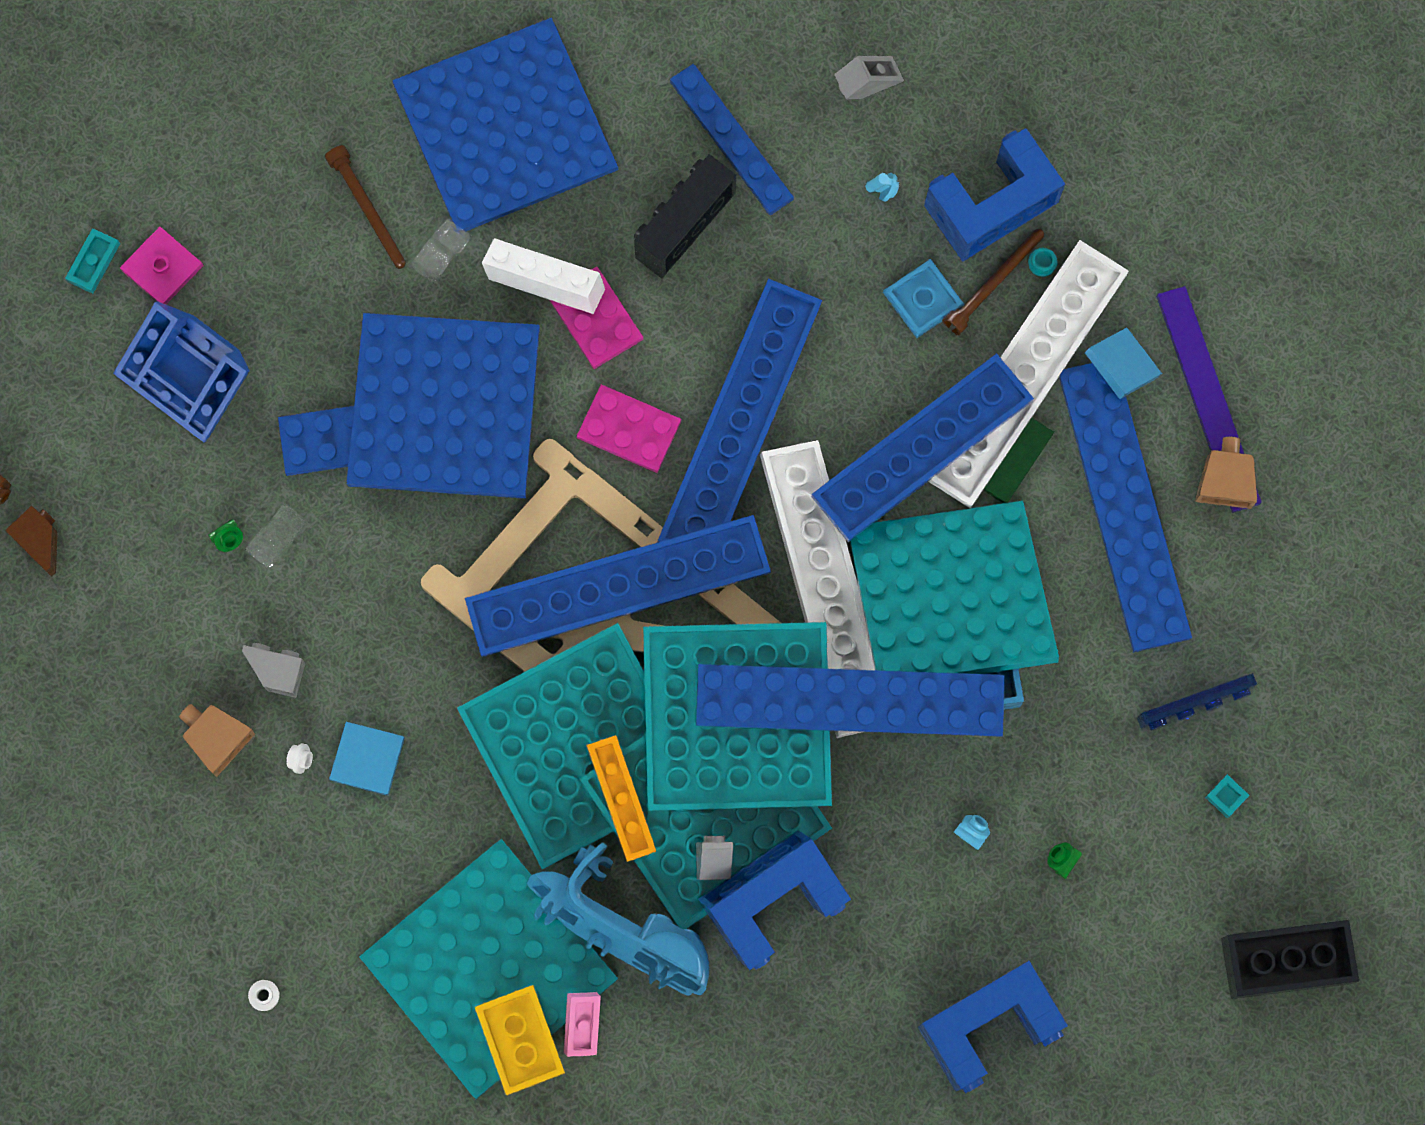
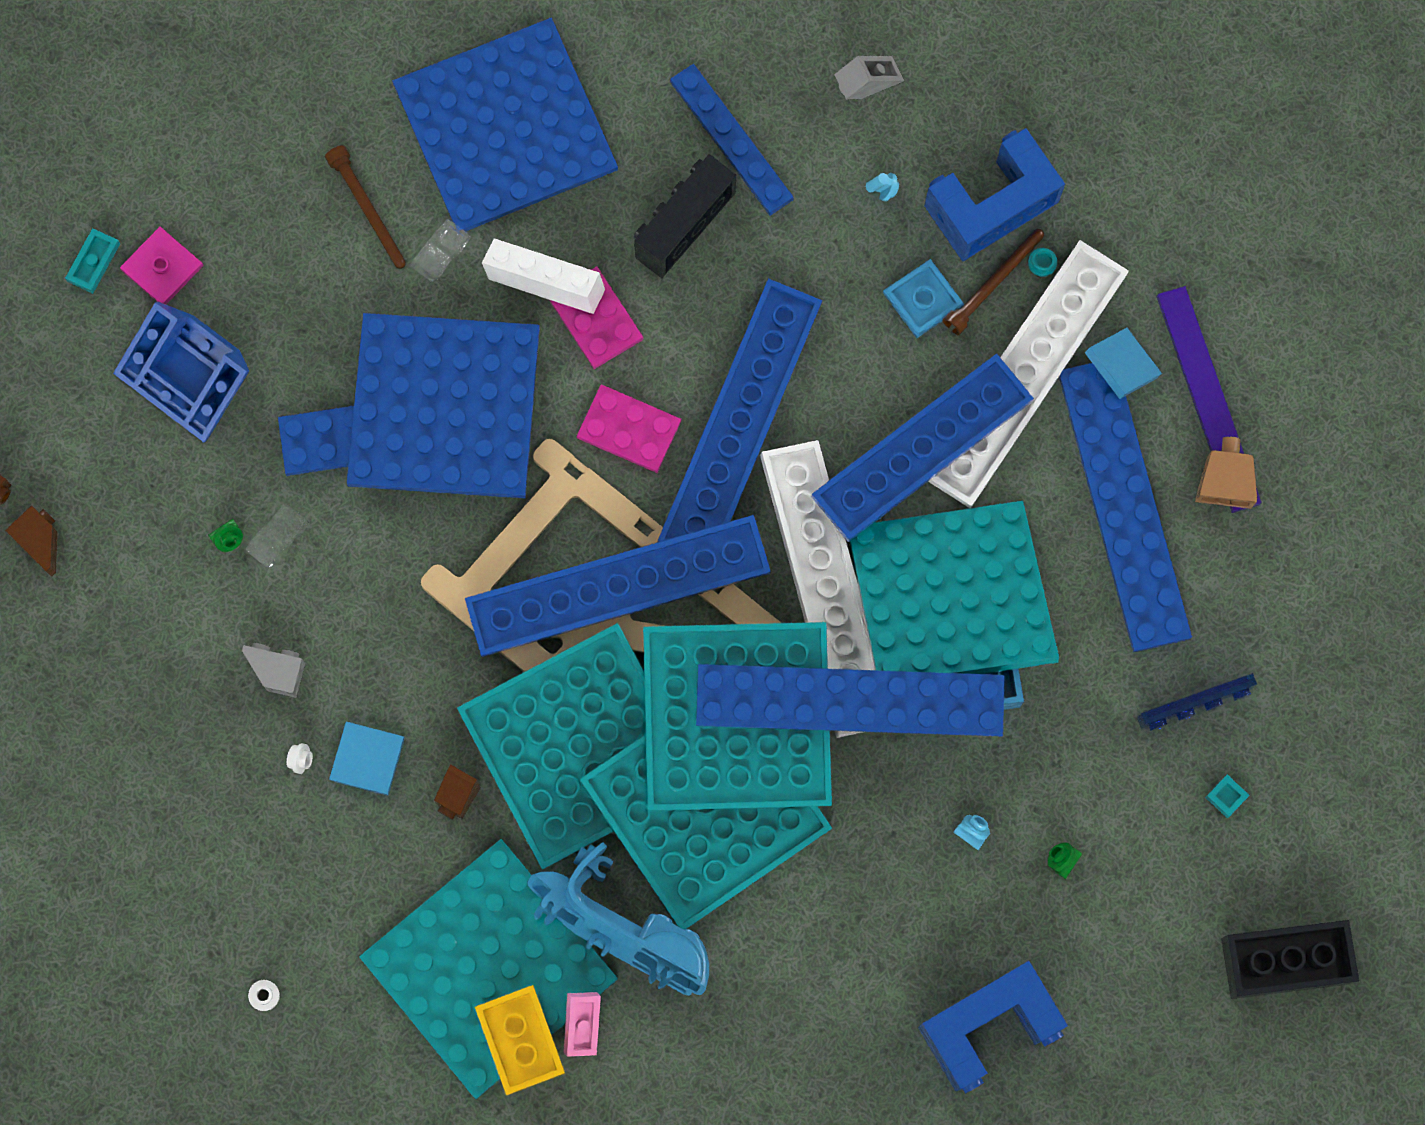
(214, 736): medium nougat torso -> none
(456, 793): none -> reddish brown slope
(621, 798): light orange plate -> none
(714, 858): light grey slope -> none
(761, 883): blue piece -> none
(1018, 461): dark green tile -> none

